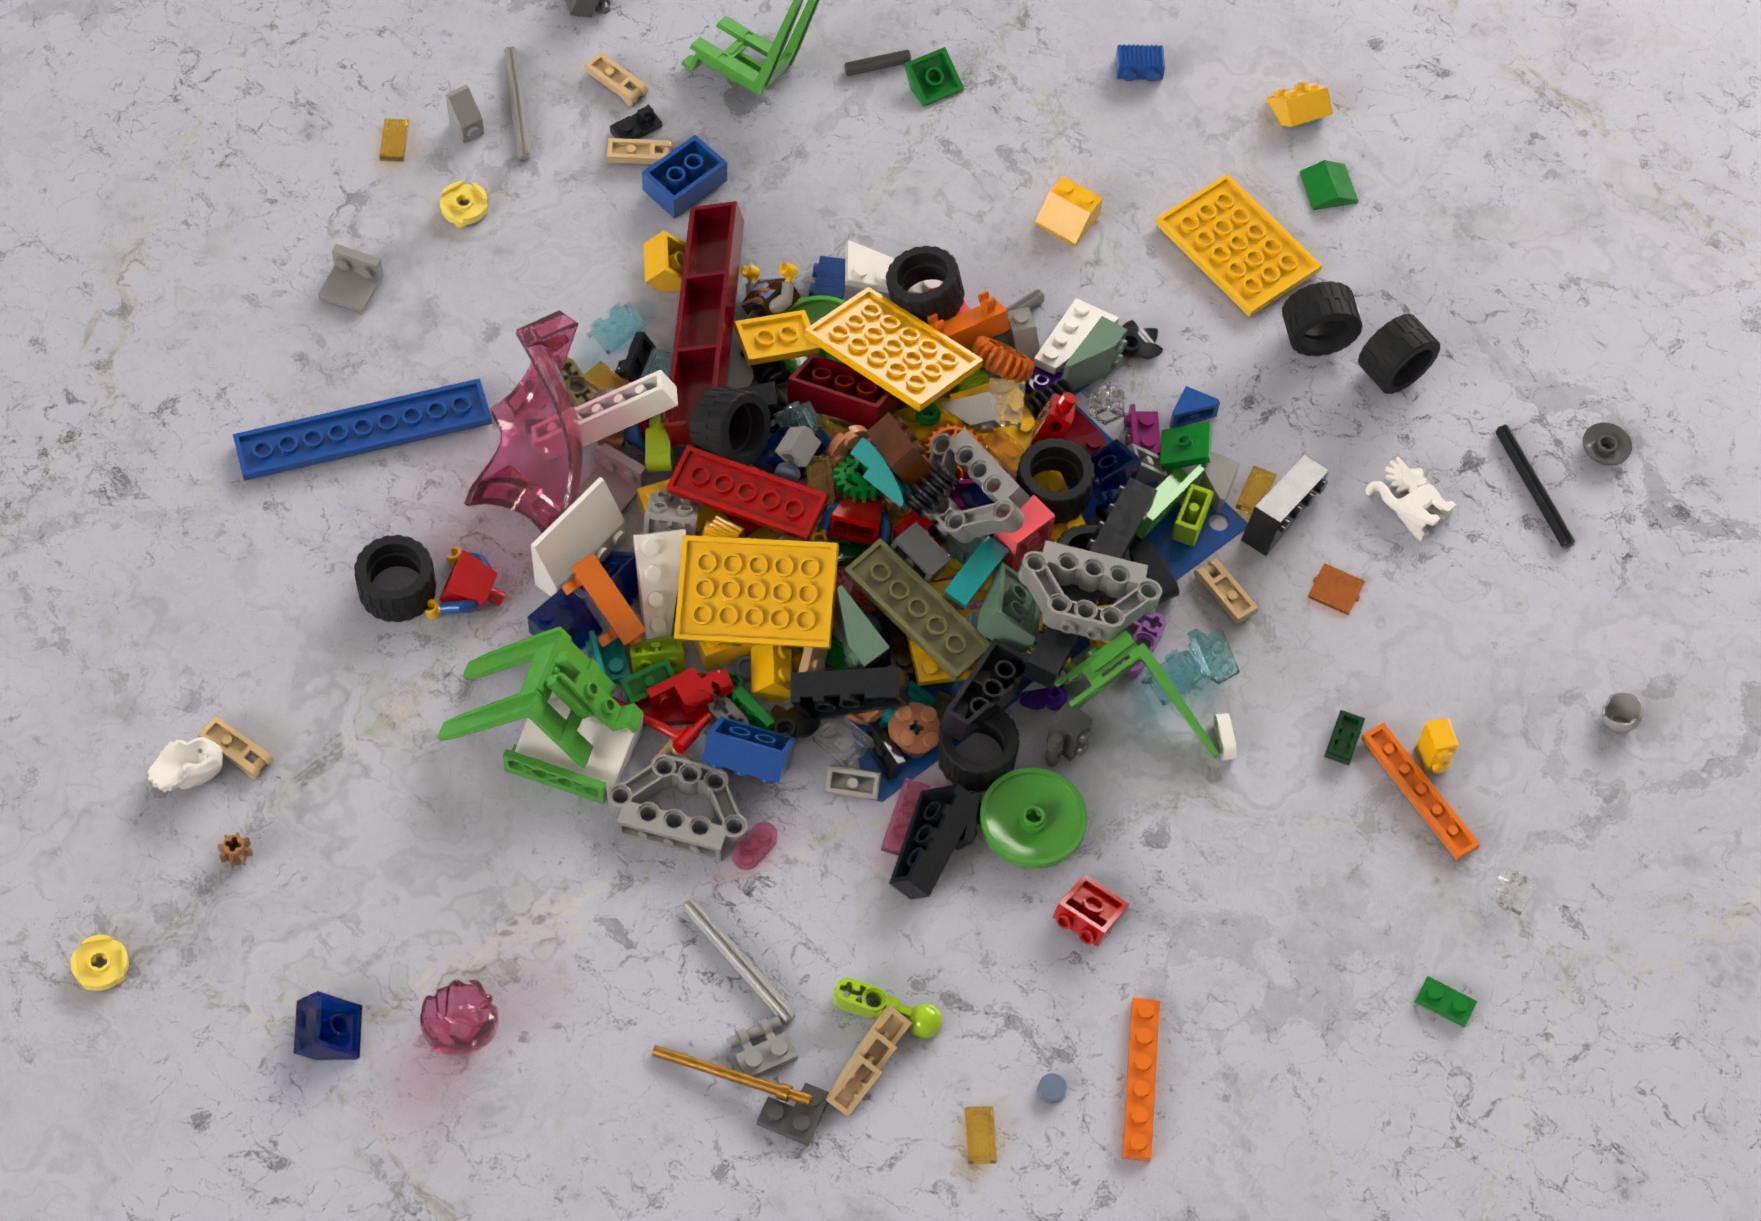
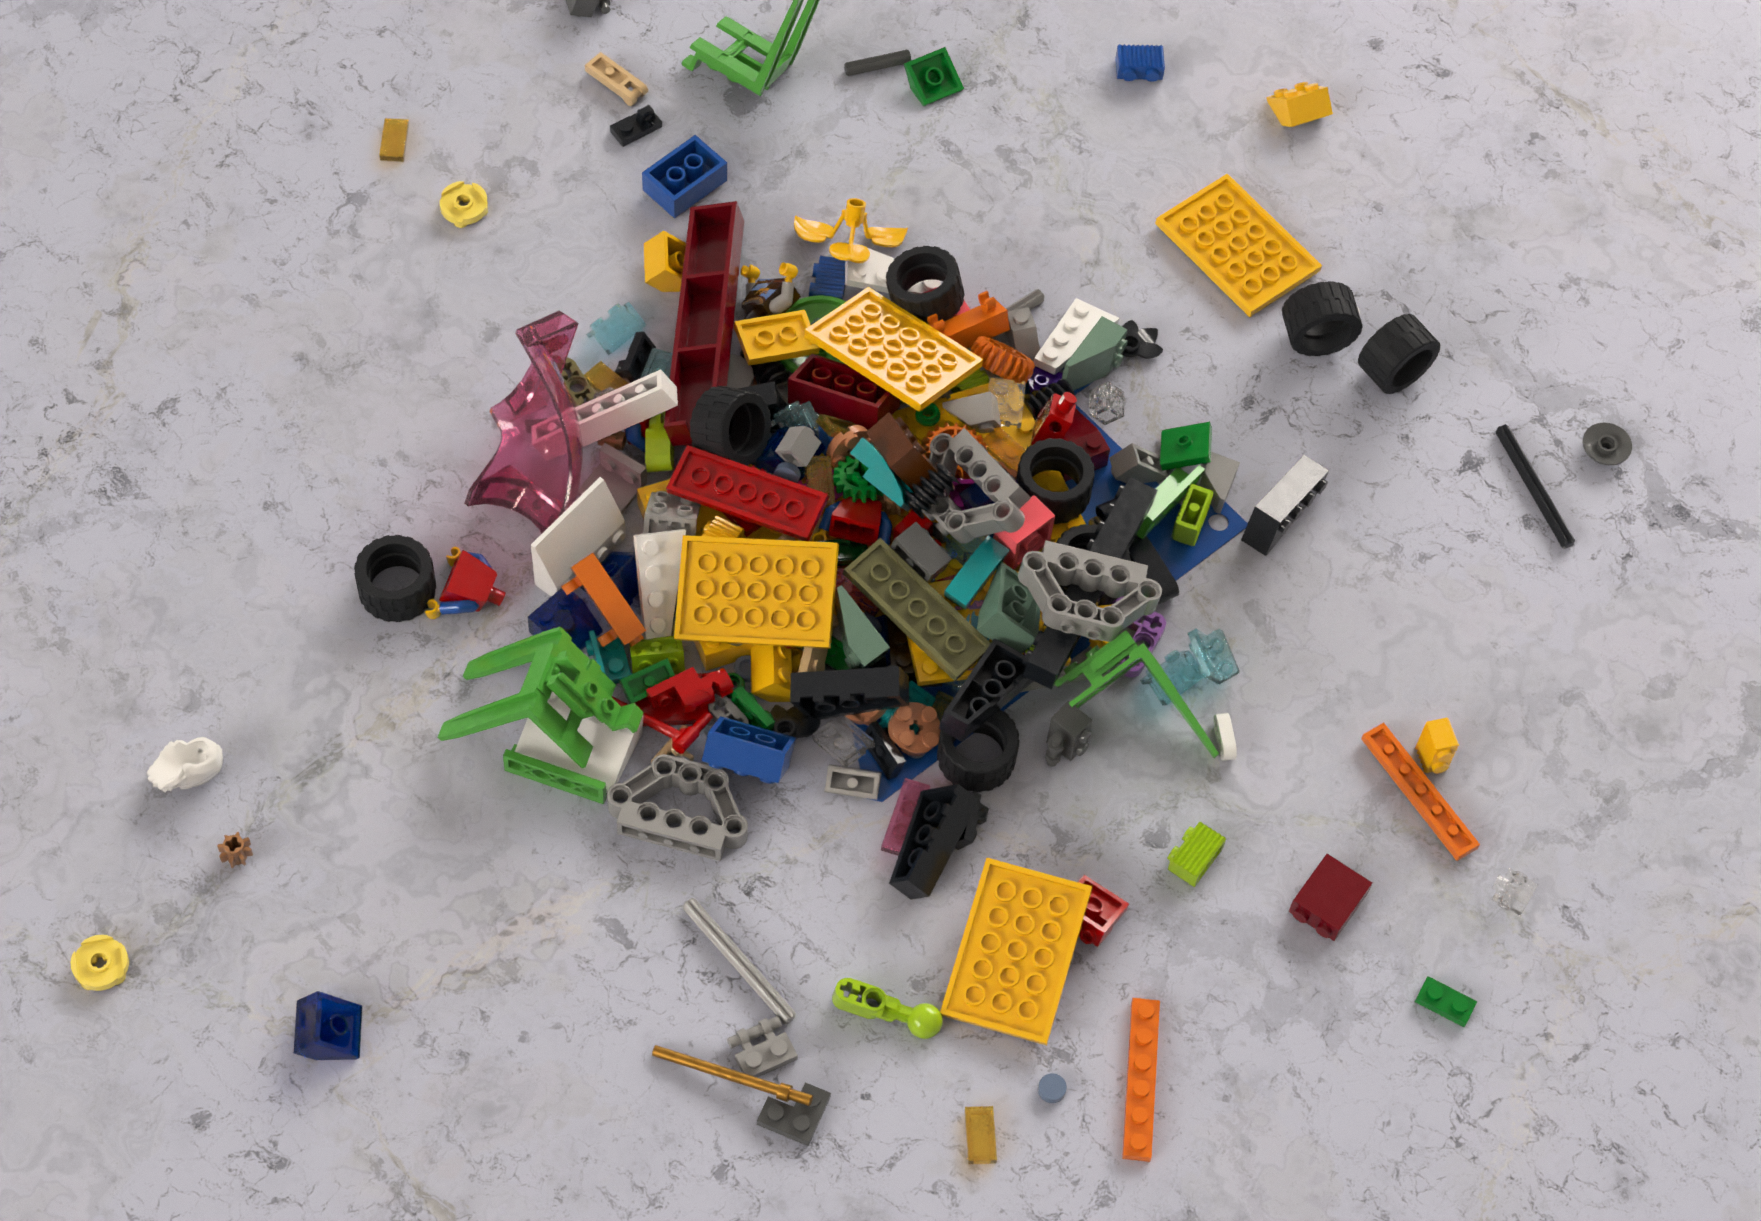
(236, 747): tan plate -> none
(352, 278): light grey bracket -> none
(362, 429): blue plate -> none
(459, 1018): clear pink piece -> none
(464, 114): light grey slope -> none
(517, 103): light grey axle -> none
(637, 150): tan plate -> none
(754, 847): clear pink plate -> none
(854, 216): none -> yellow plant
(867, 1060): tan slope -> none
(1016, 951): none -> yellow plate
(1033, 818): bright green dish -> none
(1044, 697): dark purple plate -> none
(1069, 210): yellow slope -> none
(1113, 468): clear blue slope -> none
(1143, 429): magenta bracket -> none
(1193, 407): blue slope -> none
(1196, 853): none -> lime brick
(1226, 591): tan plate -> none
(1256, 487): clear yellow tile -> none
(1328, 185): green slope -> none
(1330, 897): none -> dark red brick
(1336, 589): clear orange piece -> none
(1344, 737): dark green plate -> none
(1415, 506): white animal -> none
(1622, 712): light grey hair -> none

